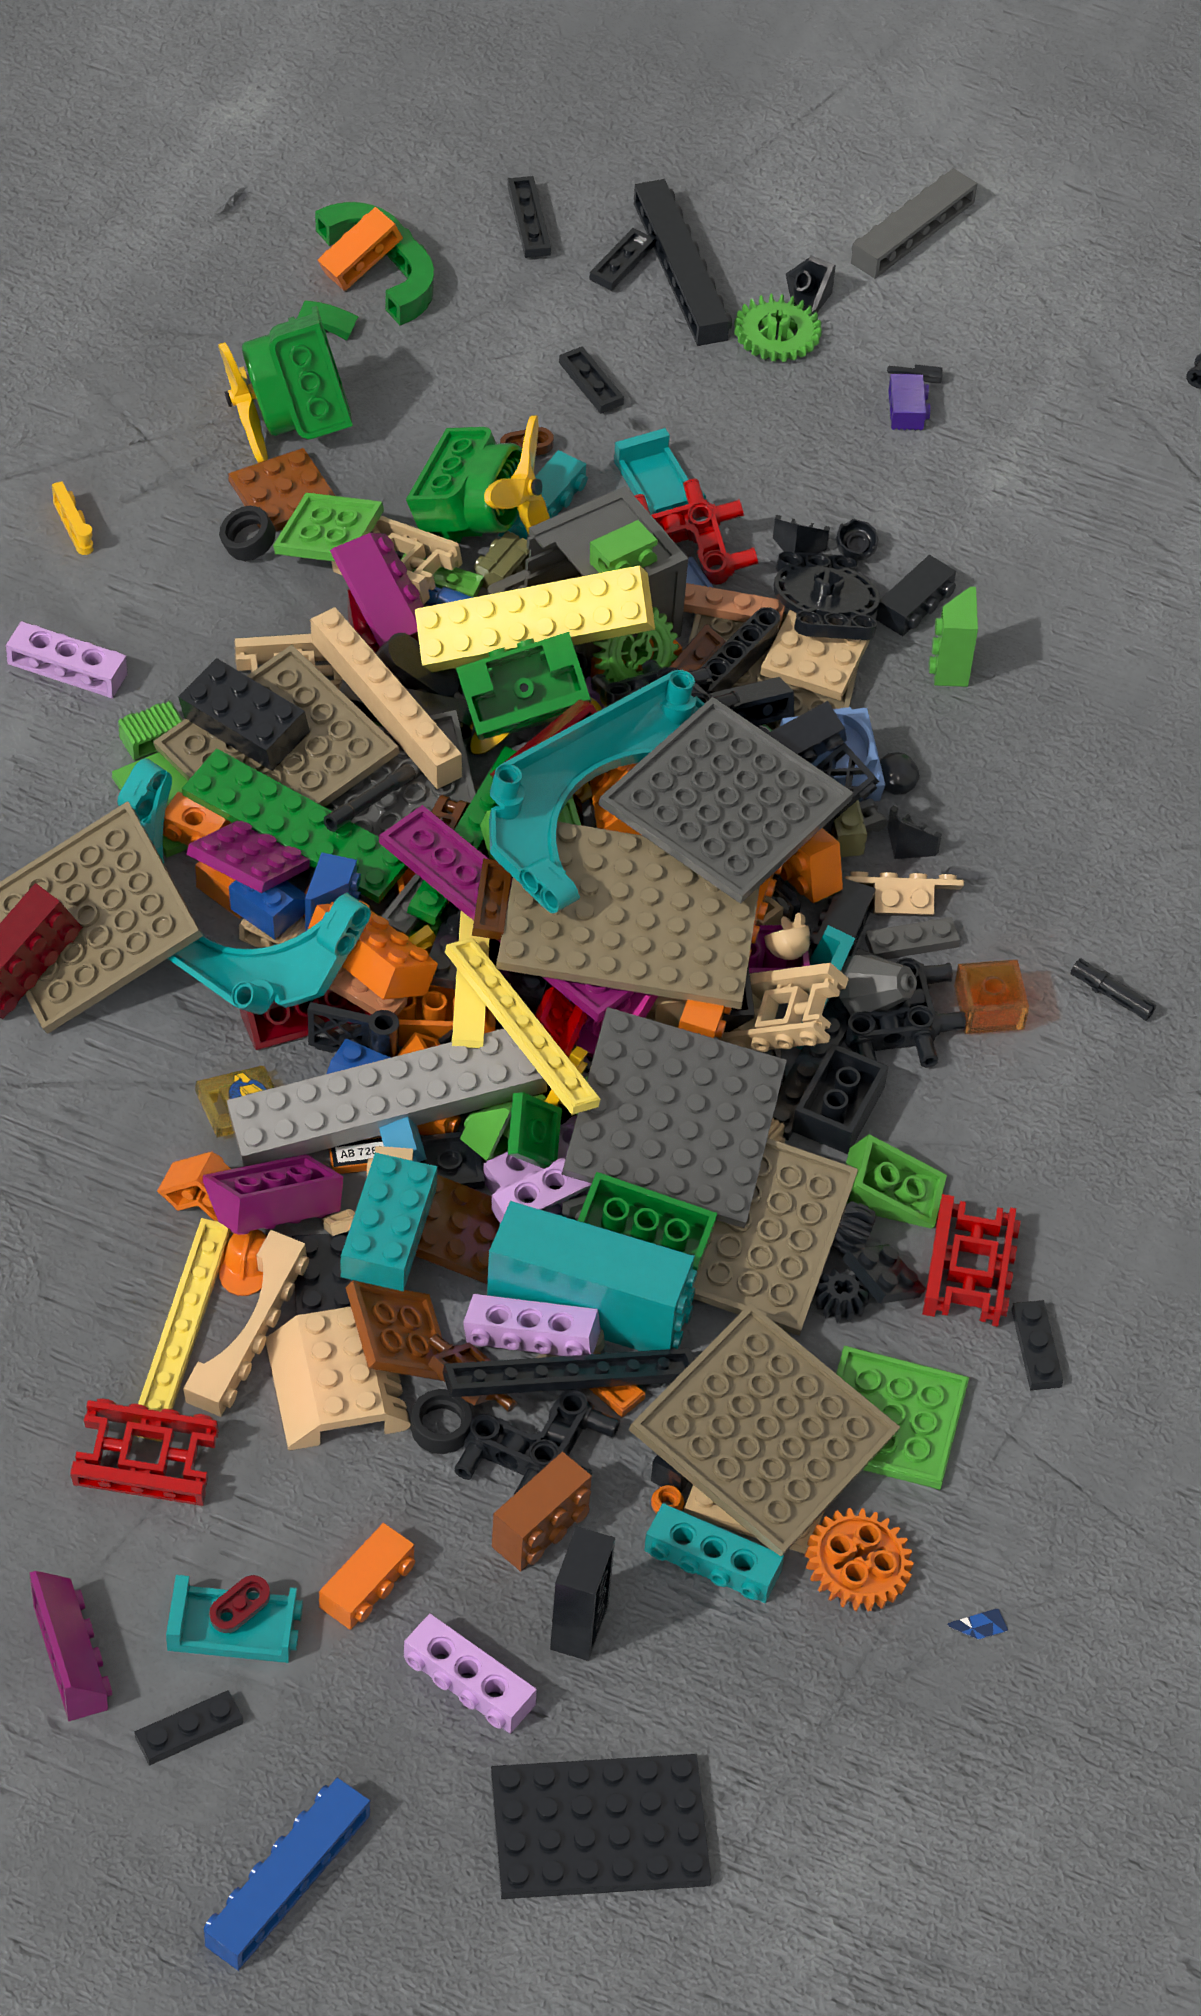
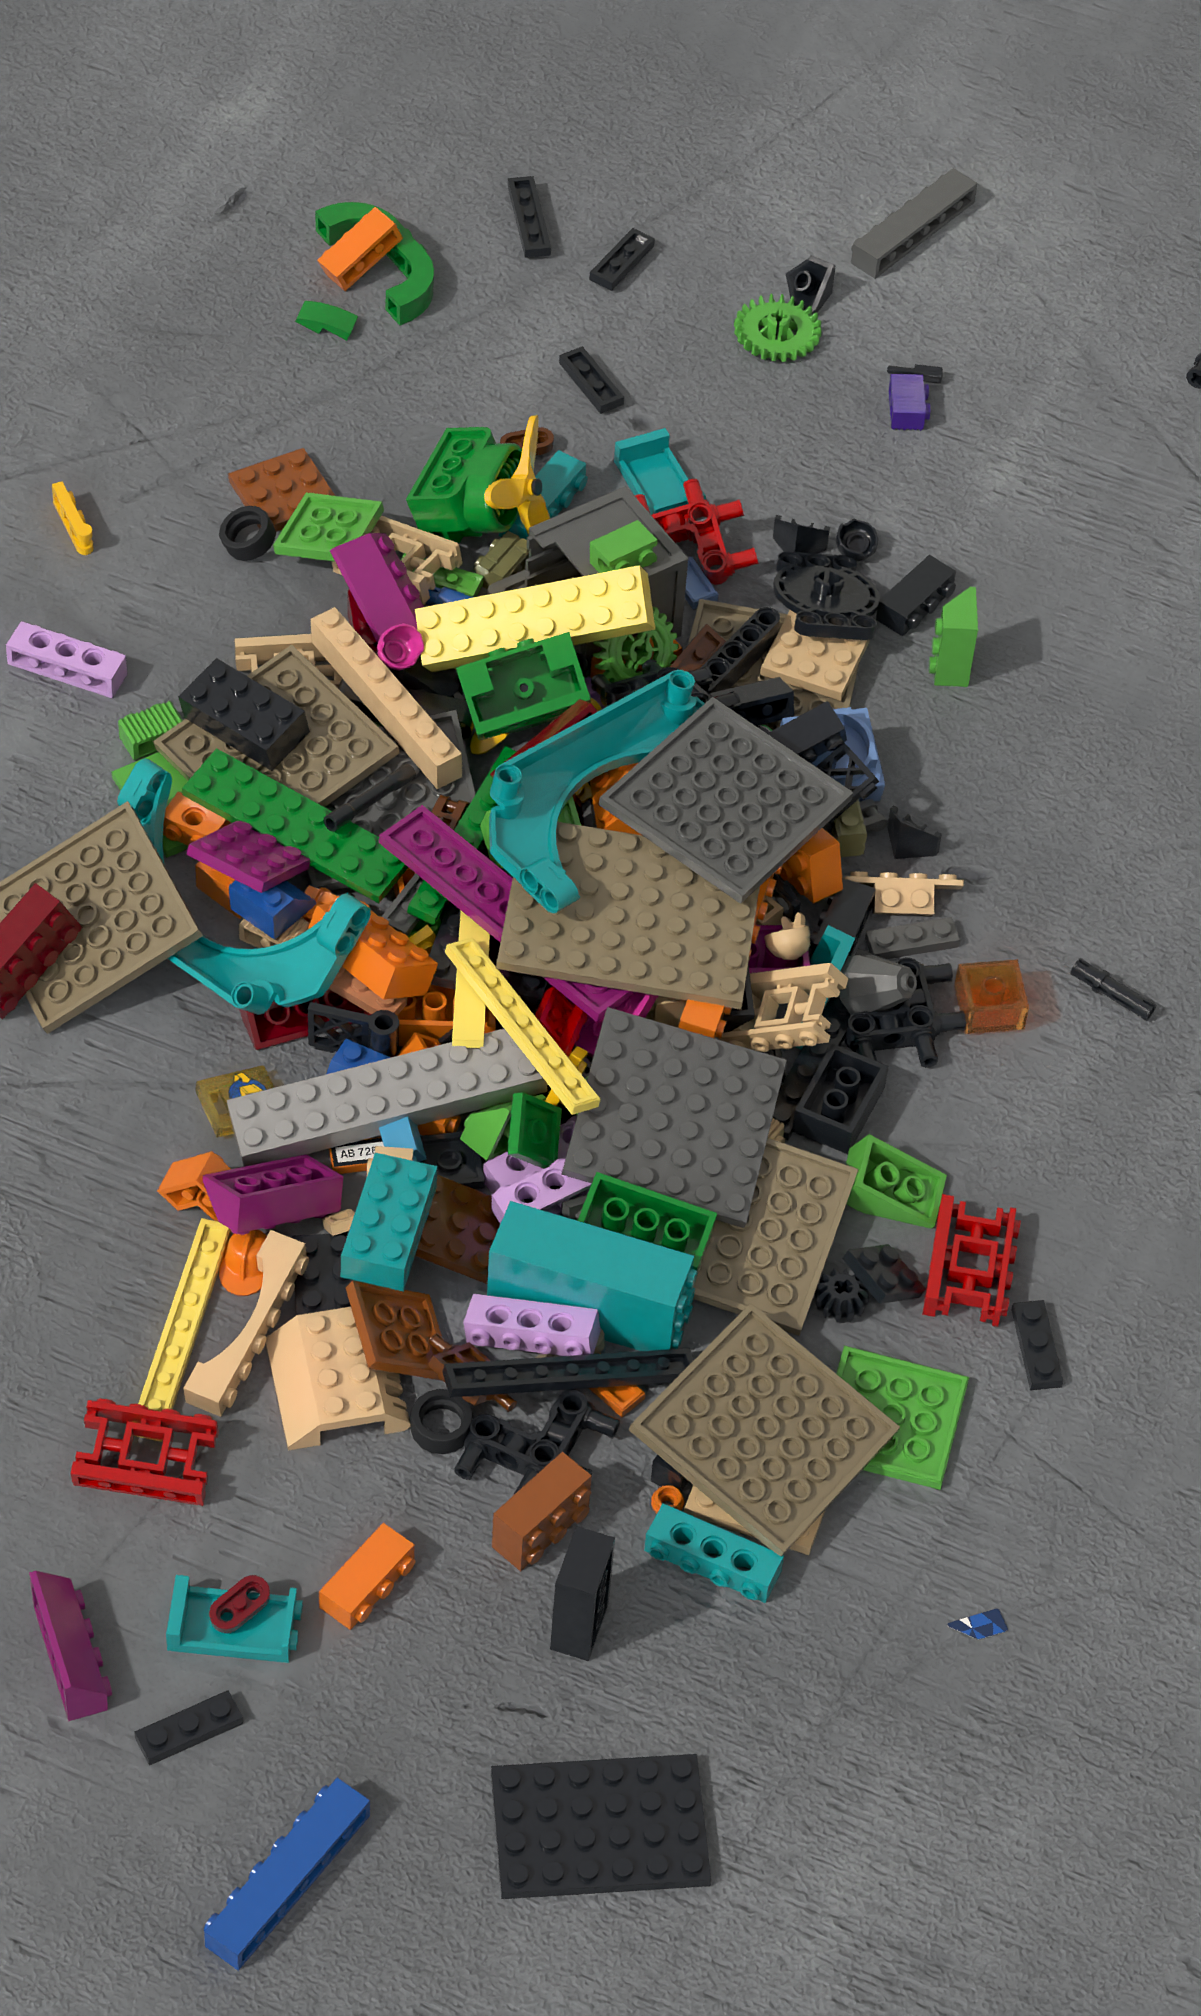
(292, 381): green brick -> none
(331, 879): blue slope -> none
(400, 646): none -> dark pink hair
(436, 1638): lavender brick -> none
(491, 900): reddish brown plate -> none
(682, 262): black brick -> none
(727, 603): nougat plate -> none
(846, 1535): orange gear -> none
(854, 1227): black gear -> none
(899, 773): black hair -> none

